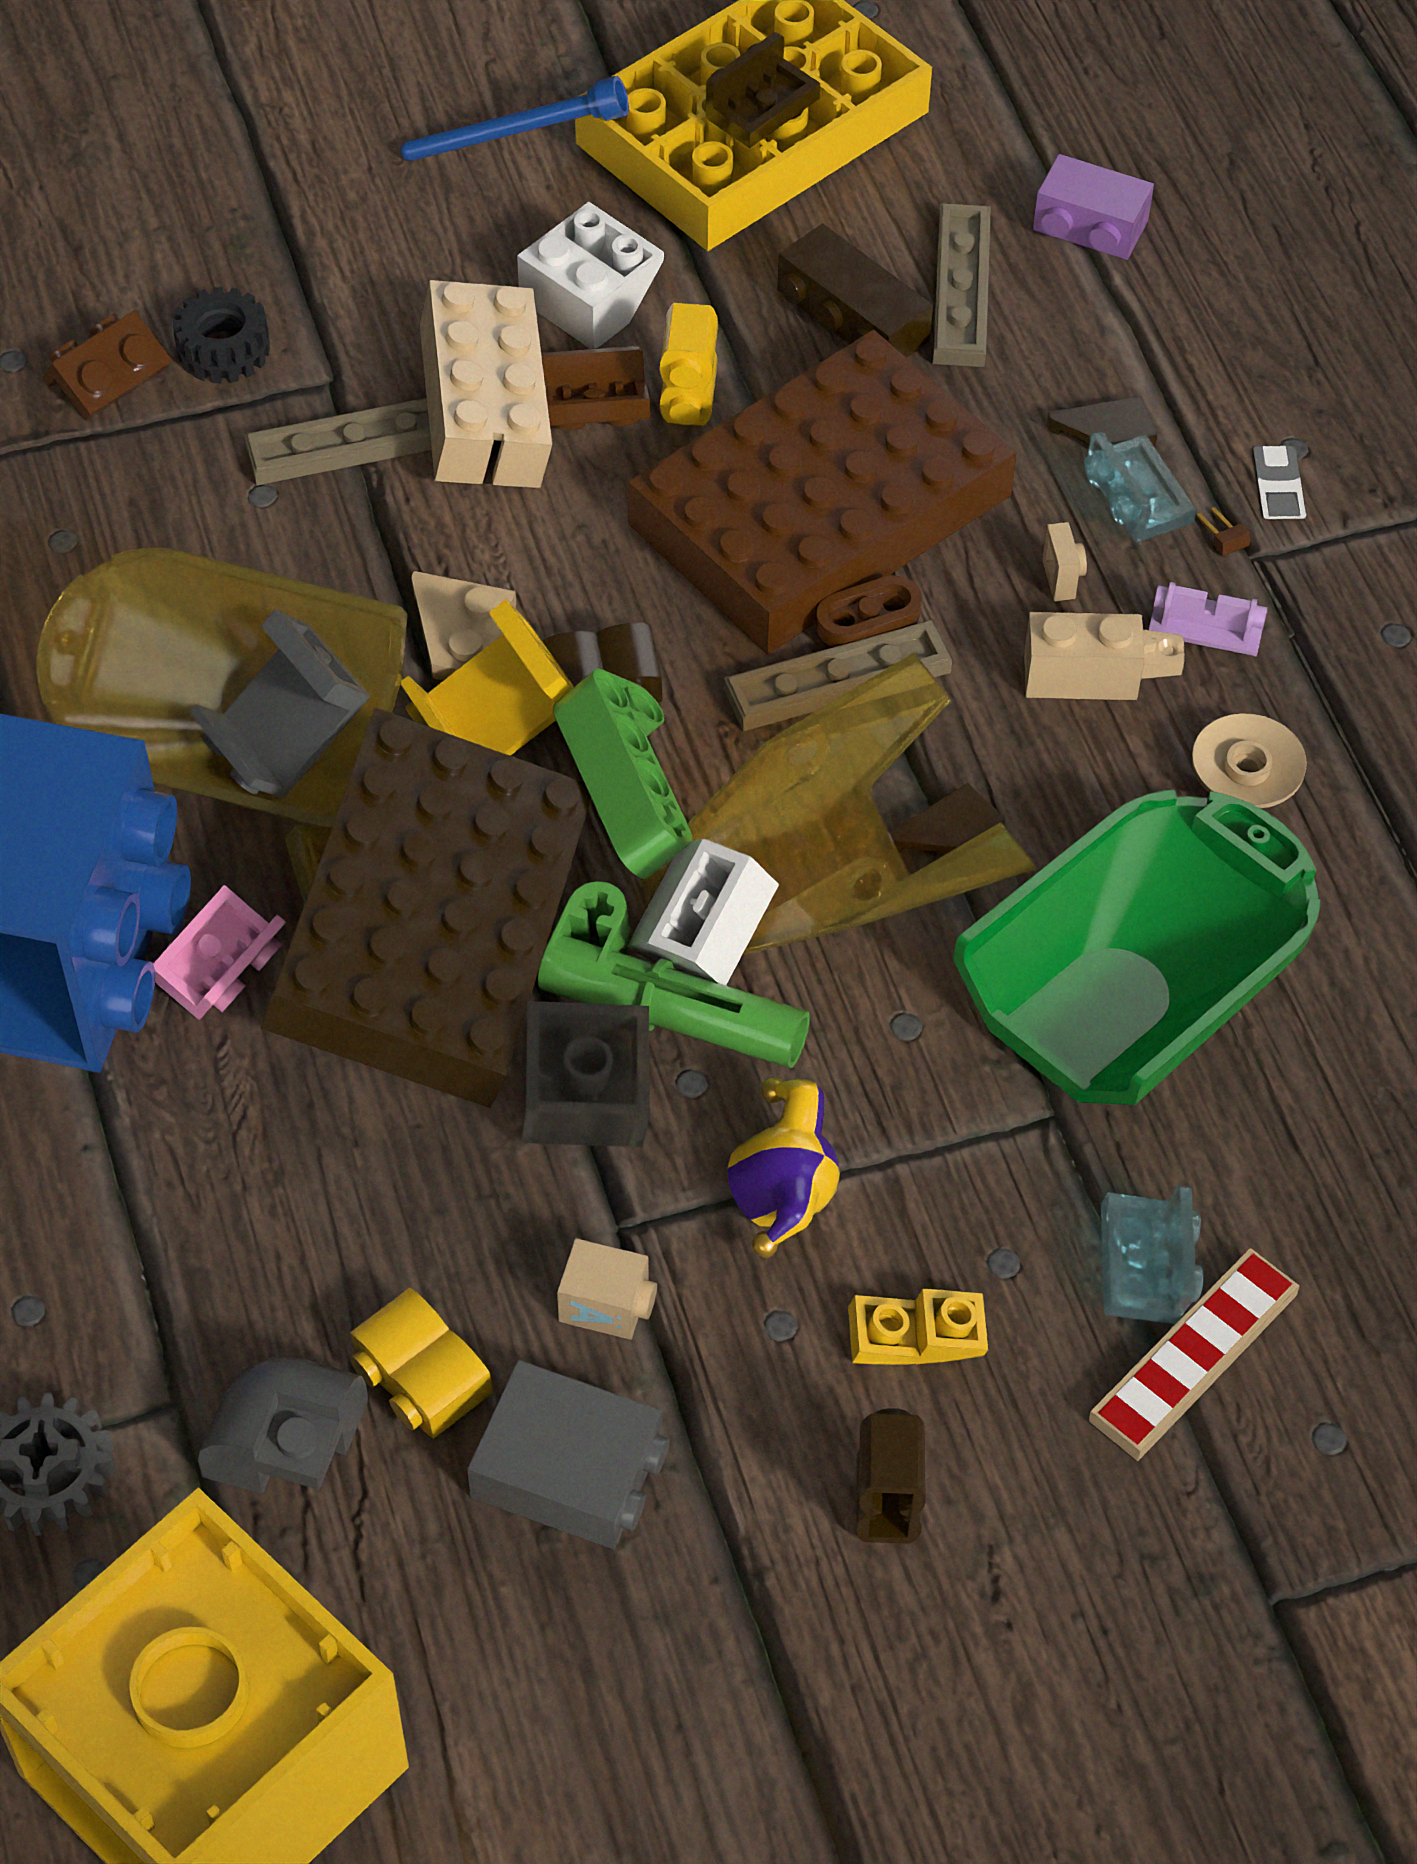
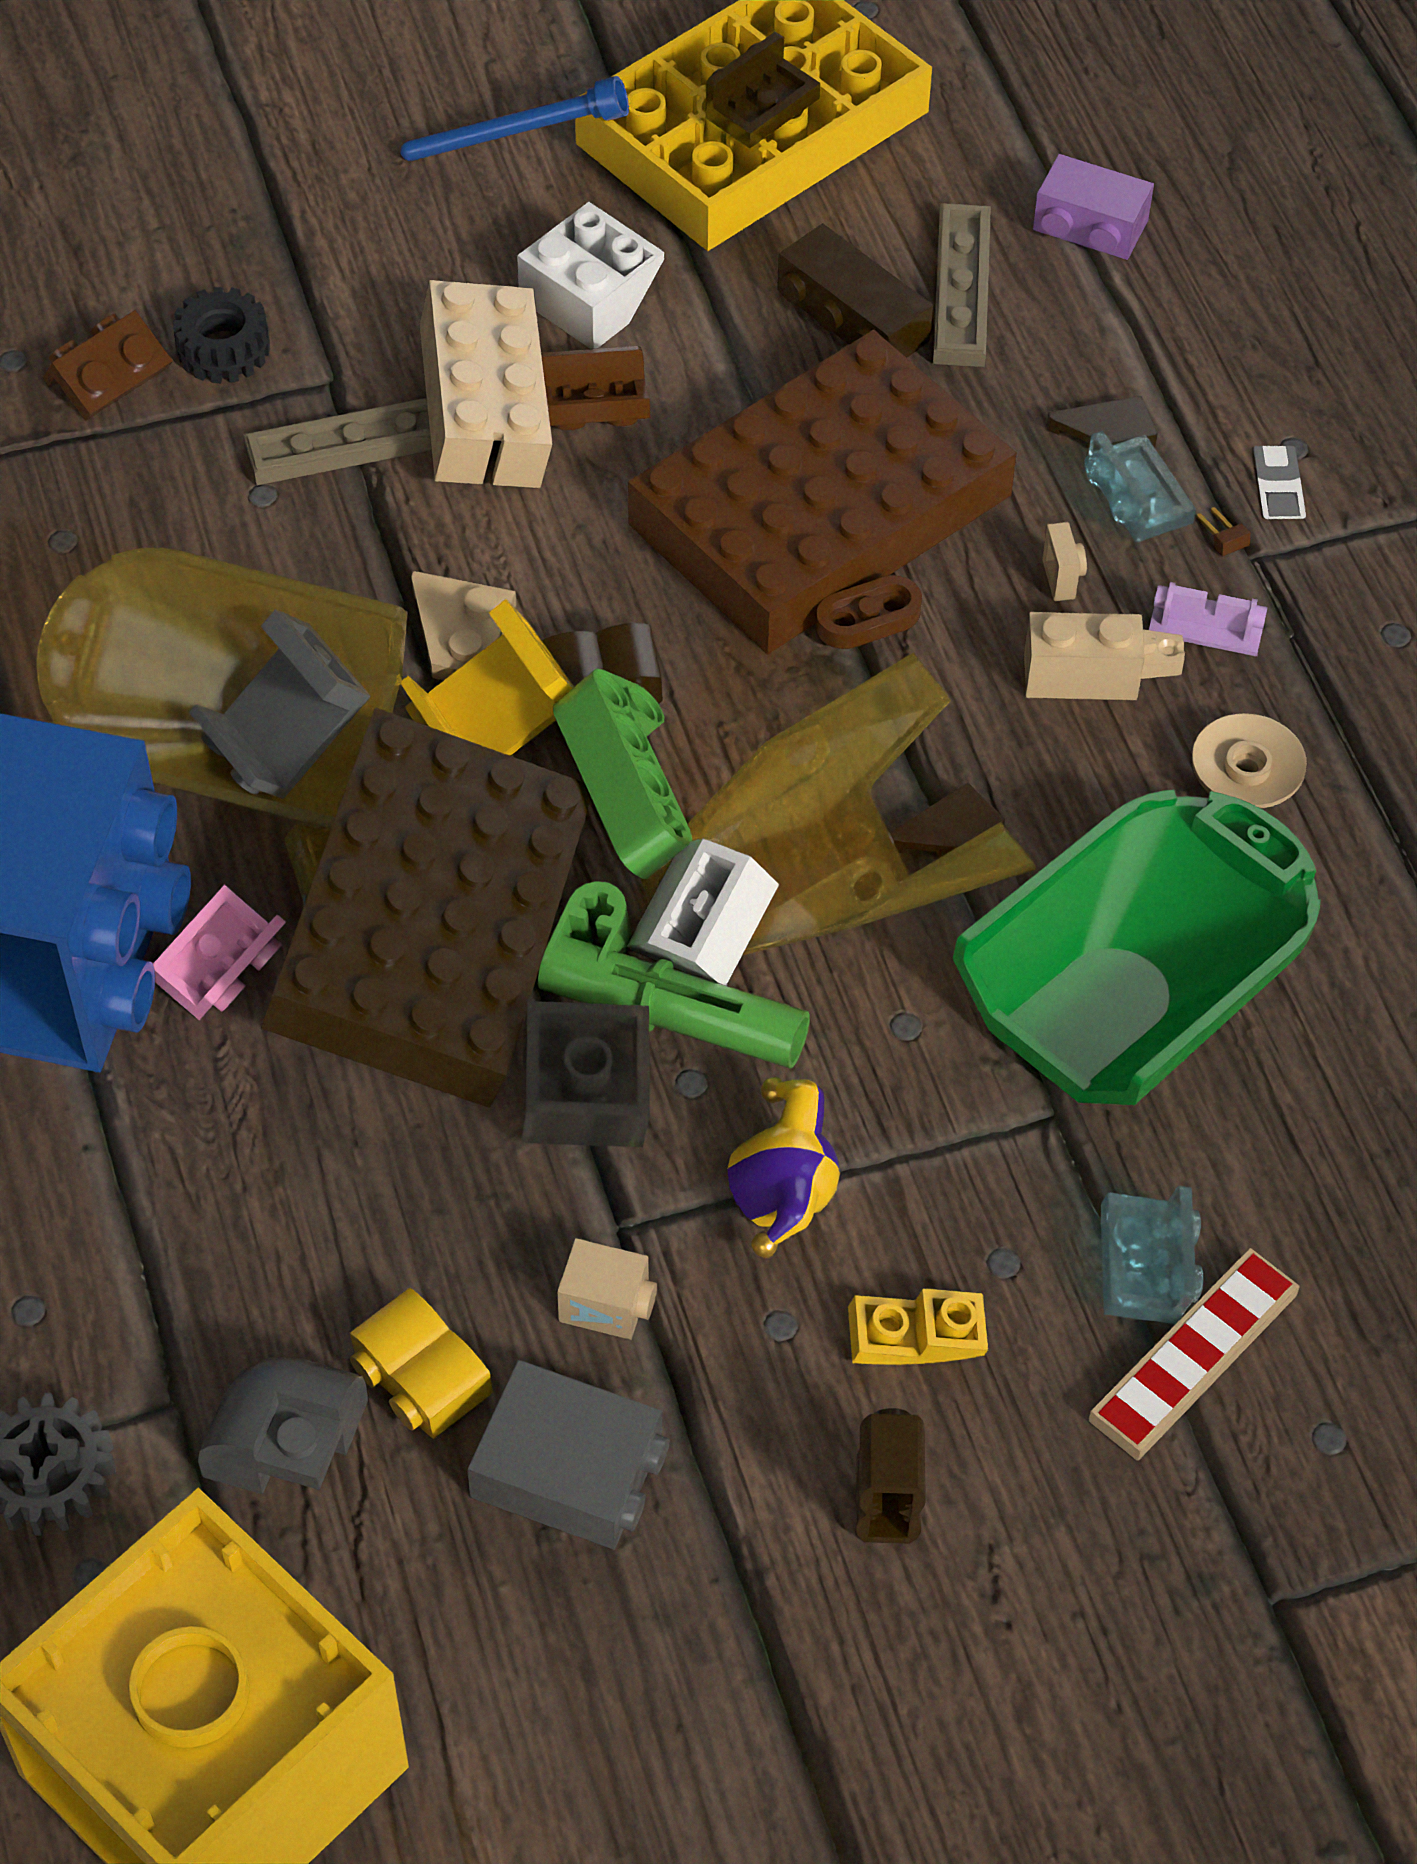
(689, 364): yellow brick -> none
(823, 676): dark tan tile -> none

